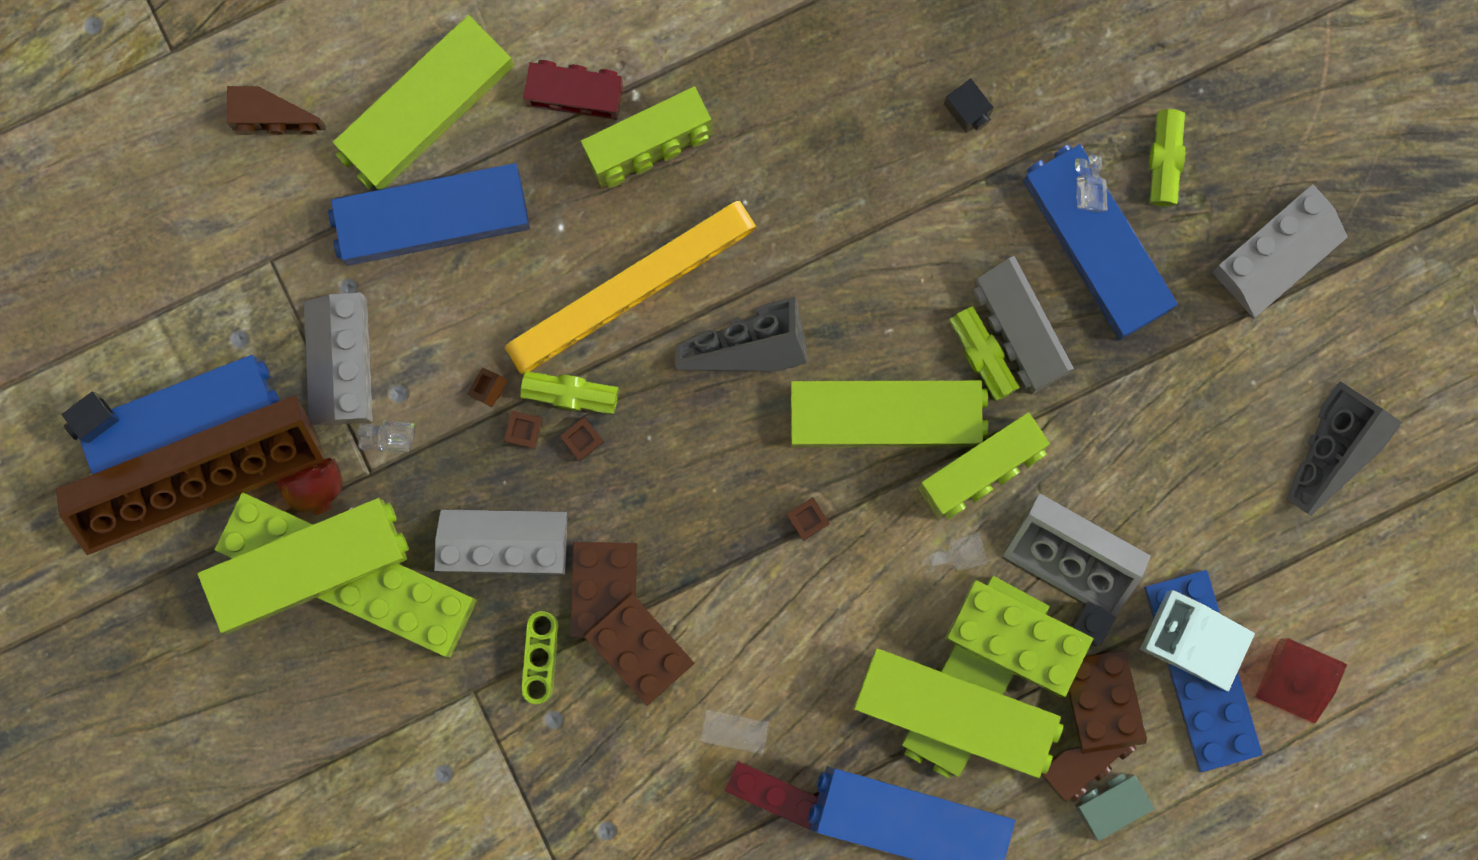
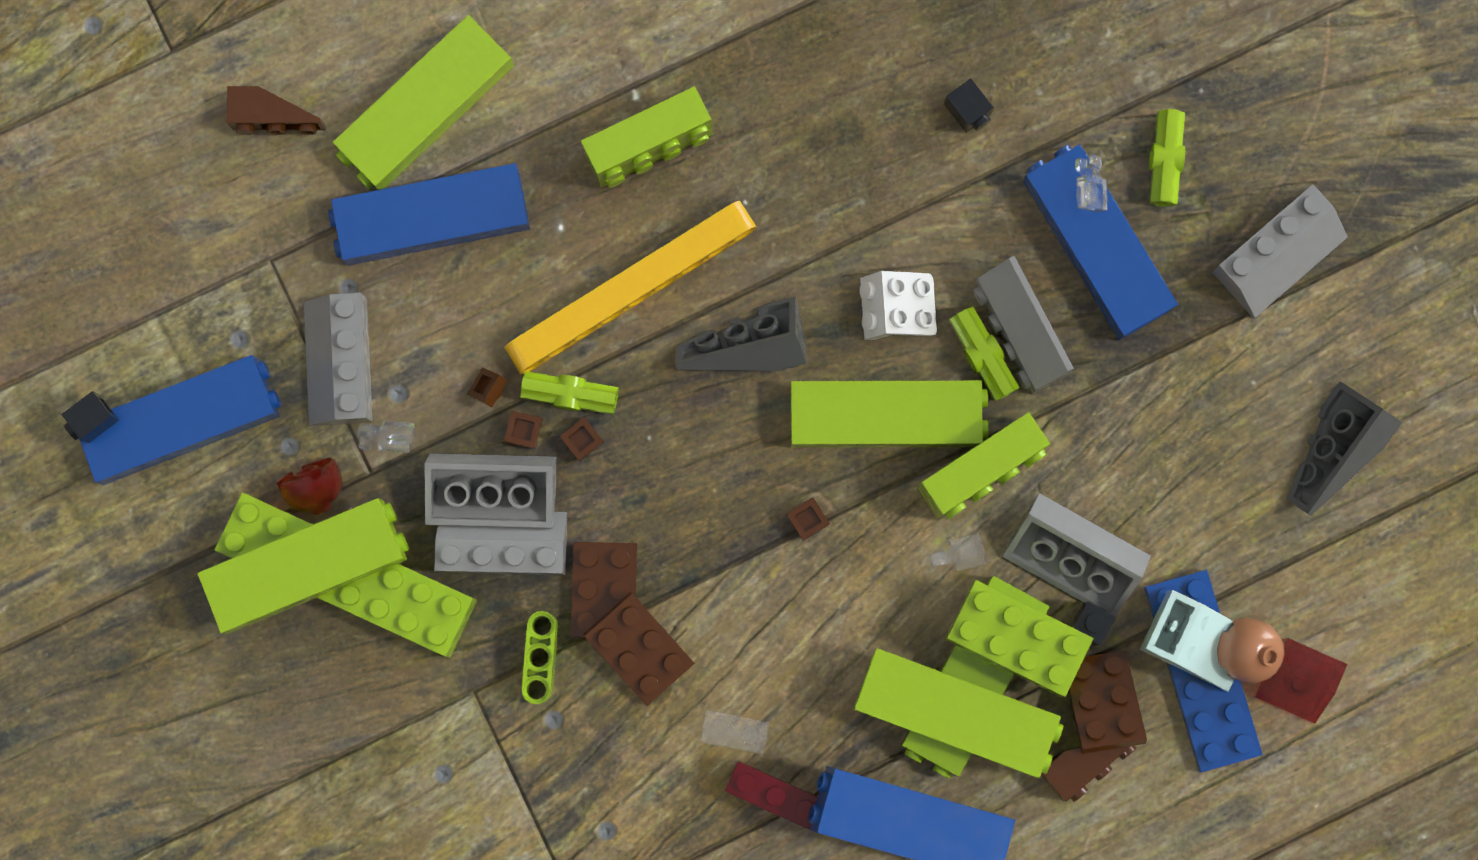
(189, 475): reddish brown brick -> none
(490, 490): none -> light grey slope
(573, 89): dark red brick -> none
(898, 304): none -> white bracket
(1114, 806): sand green brick -> none
(1250, 650): none -> nougat cylinder

